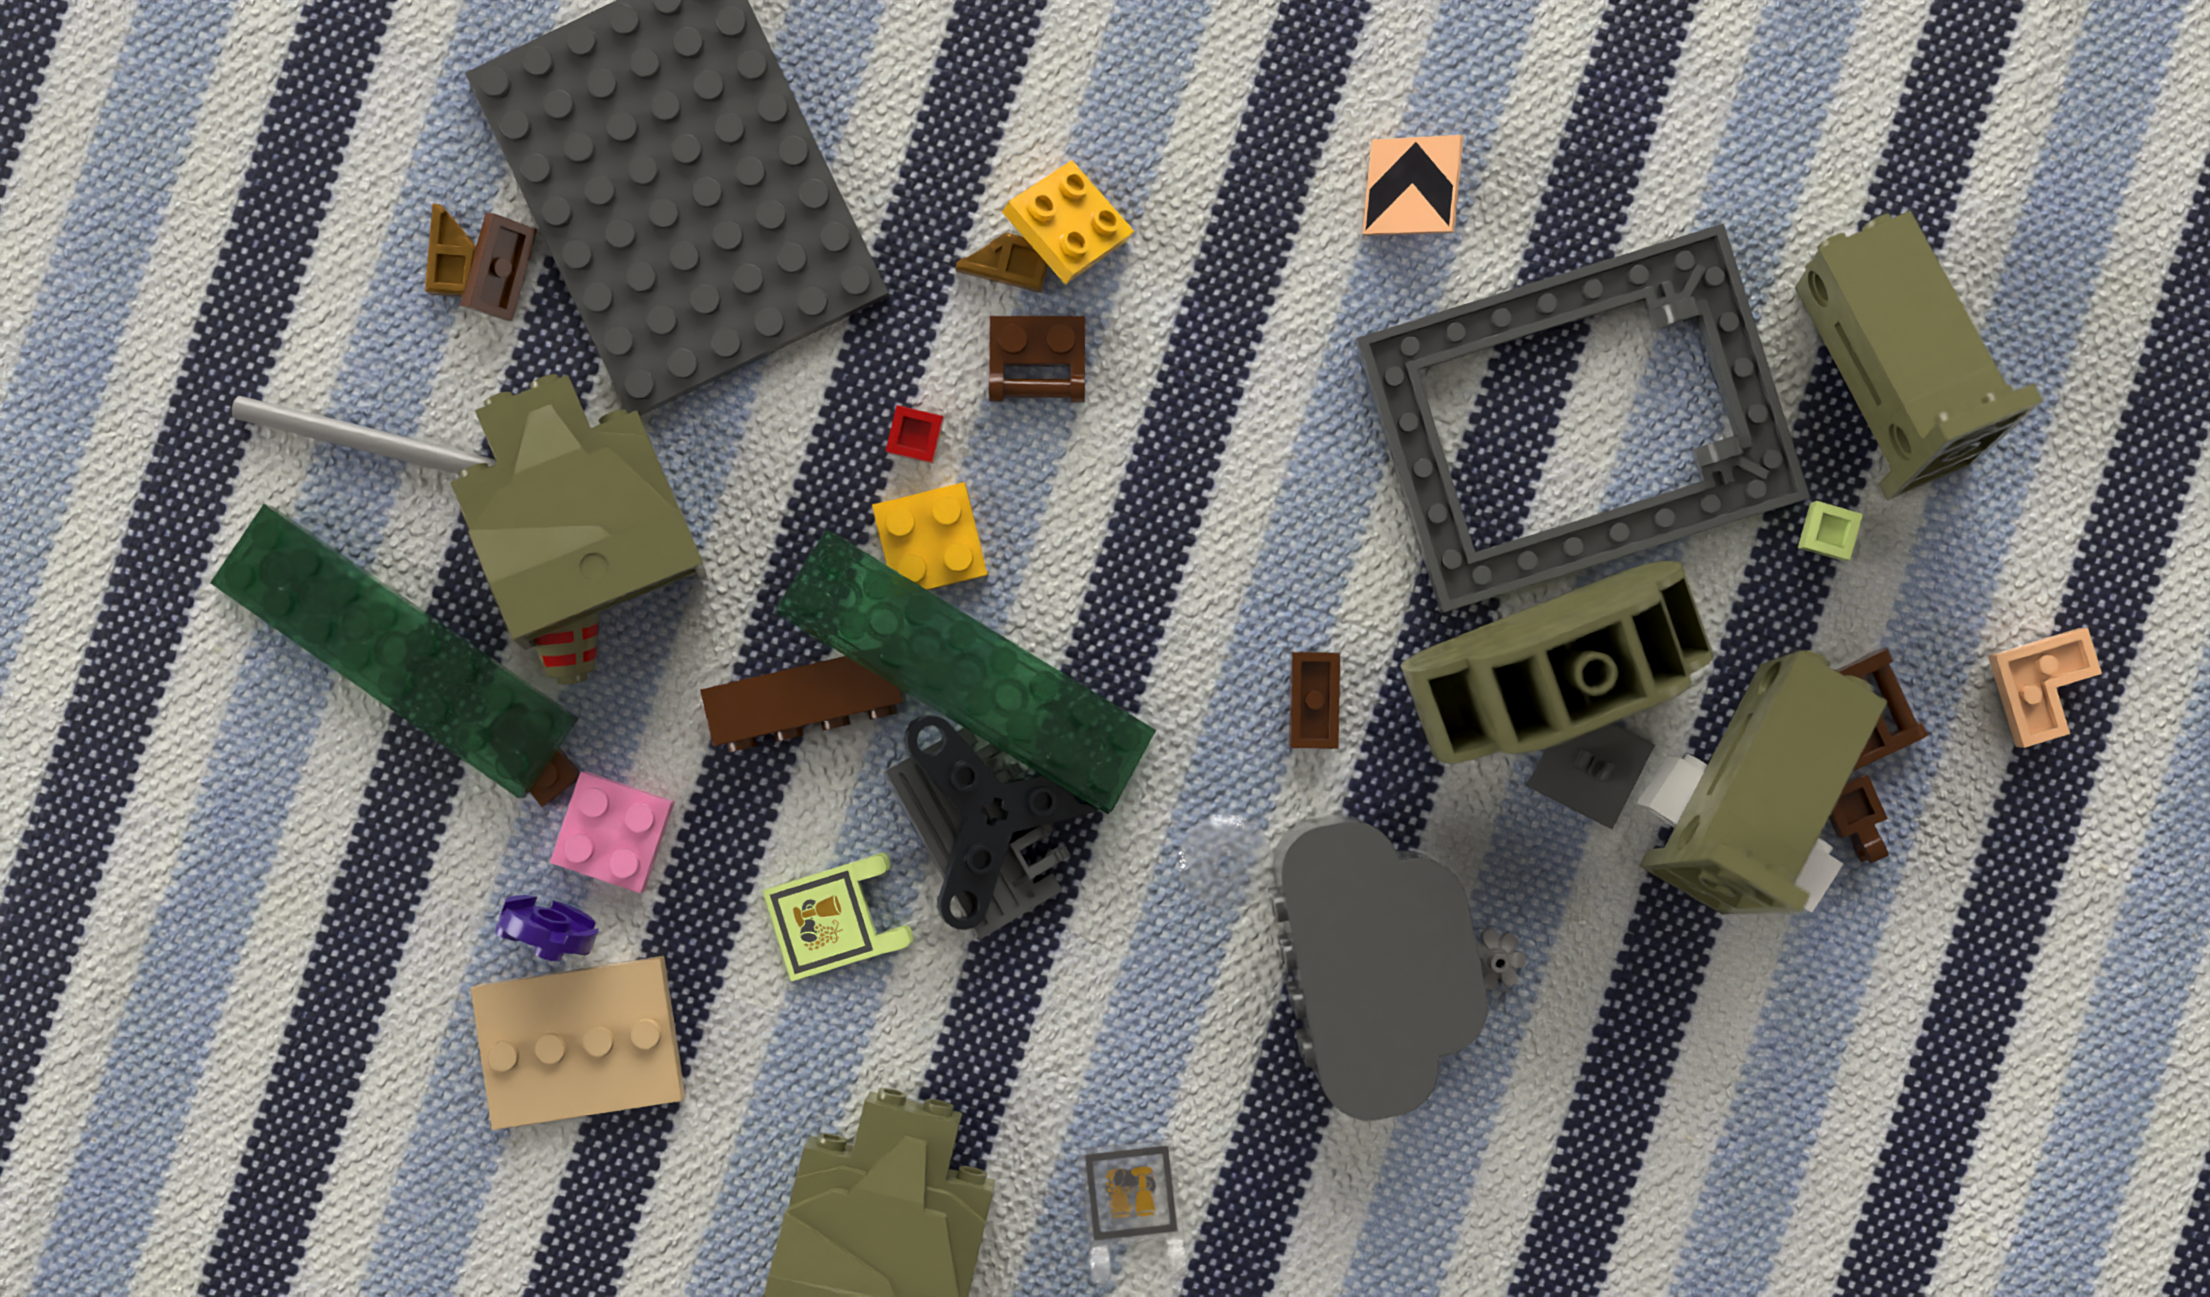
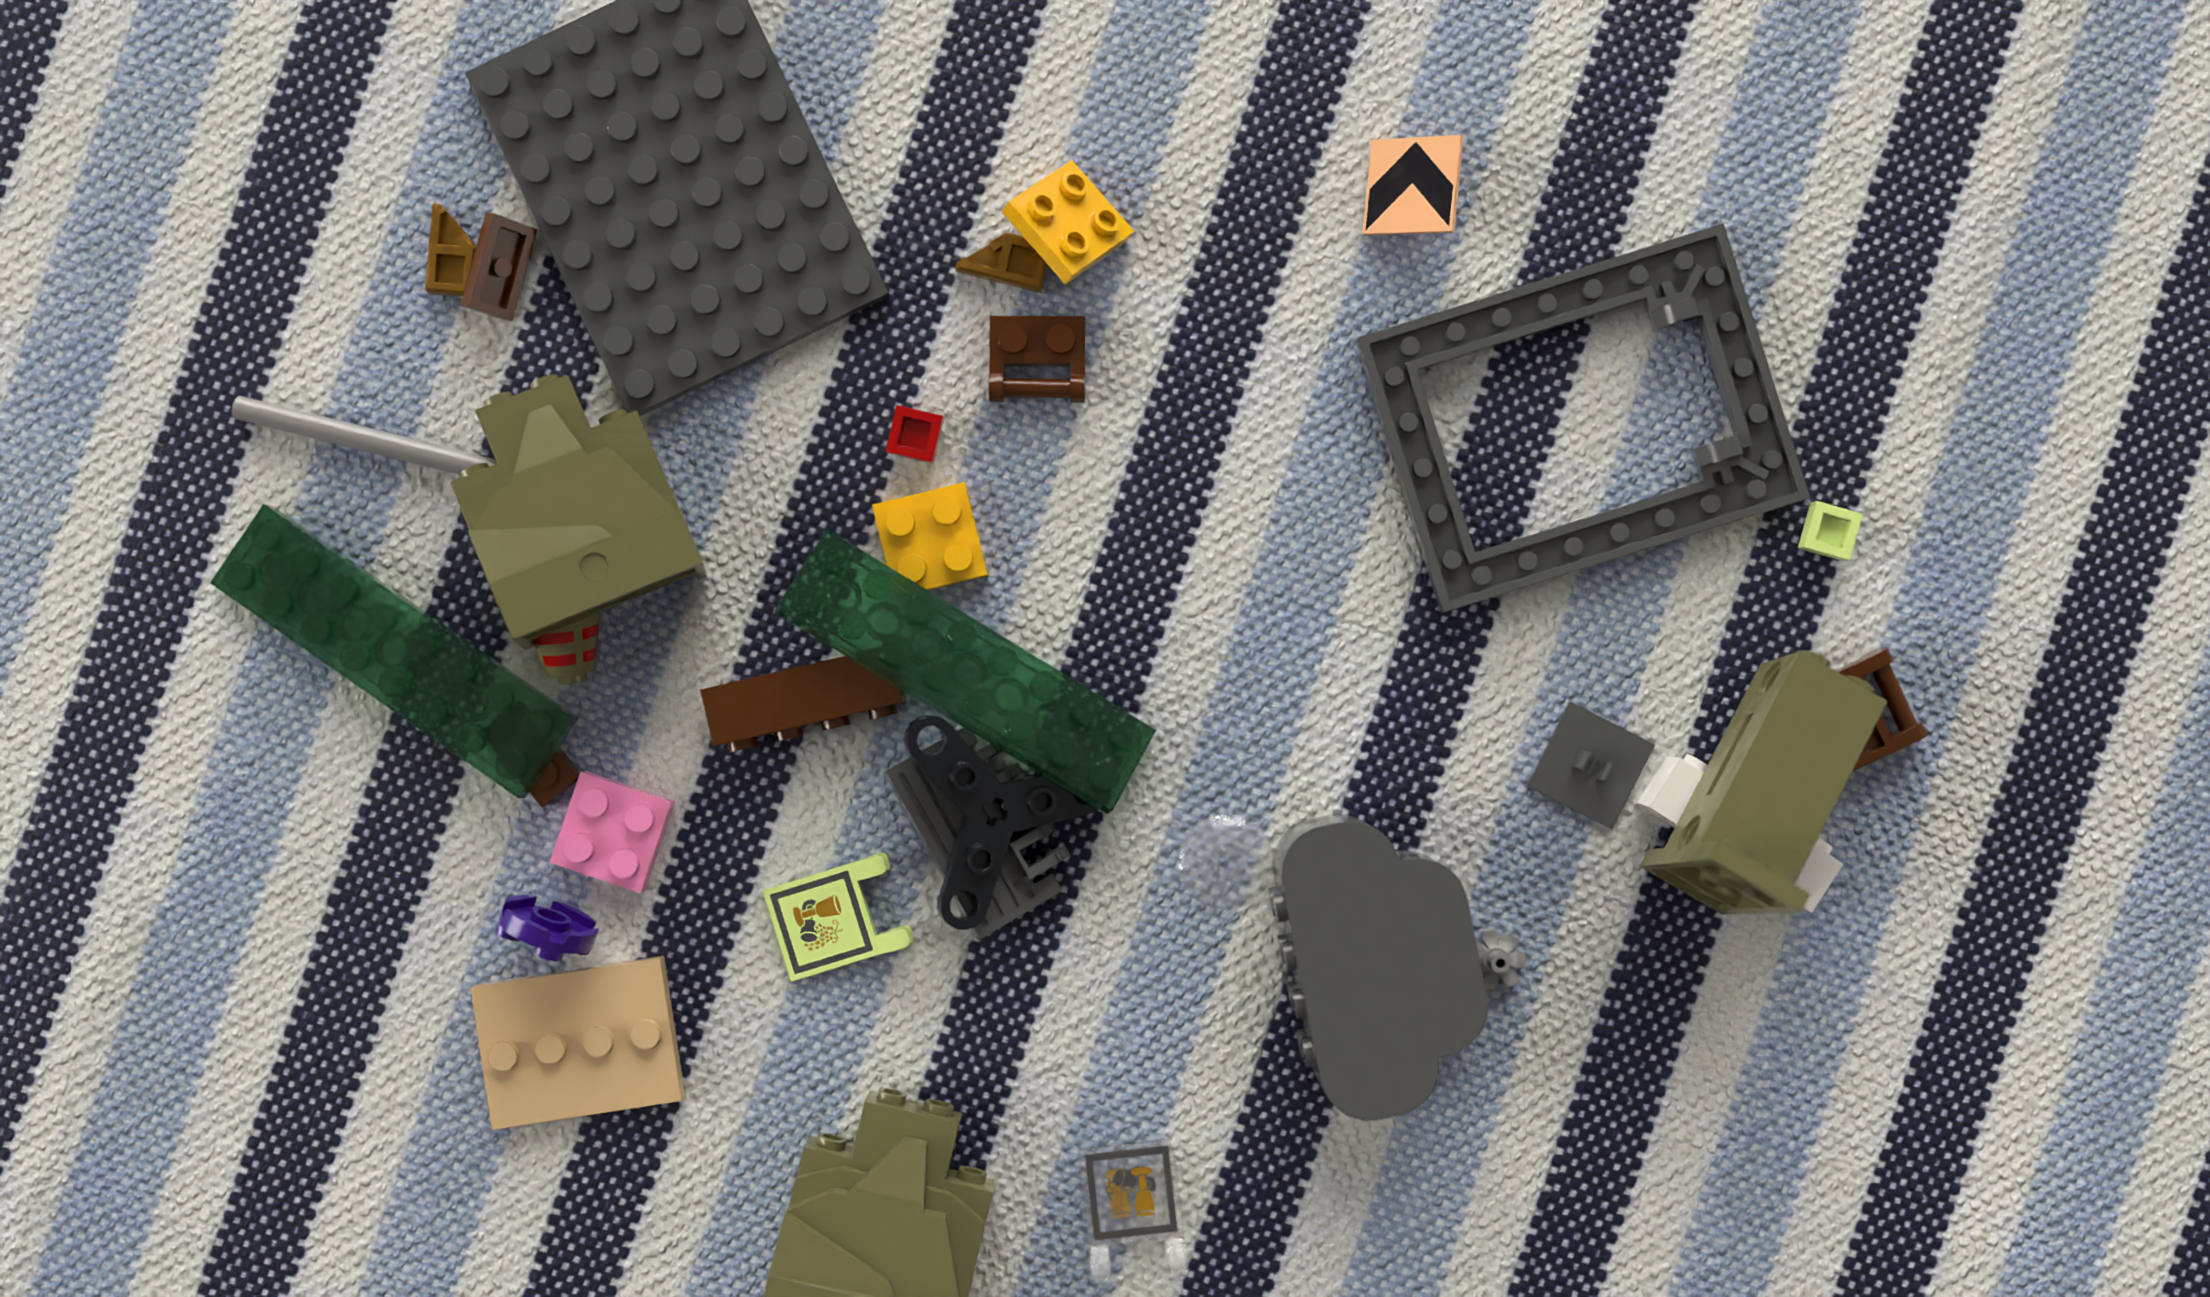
(1314, 700): reddish brown plate -> none
(1560, 666): olive brick -> none
(1857, 814): reddish brown plate -> none
(1909, 352): olive brick -> none
(2029, 681): light nougat plate -> none

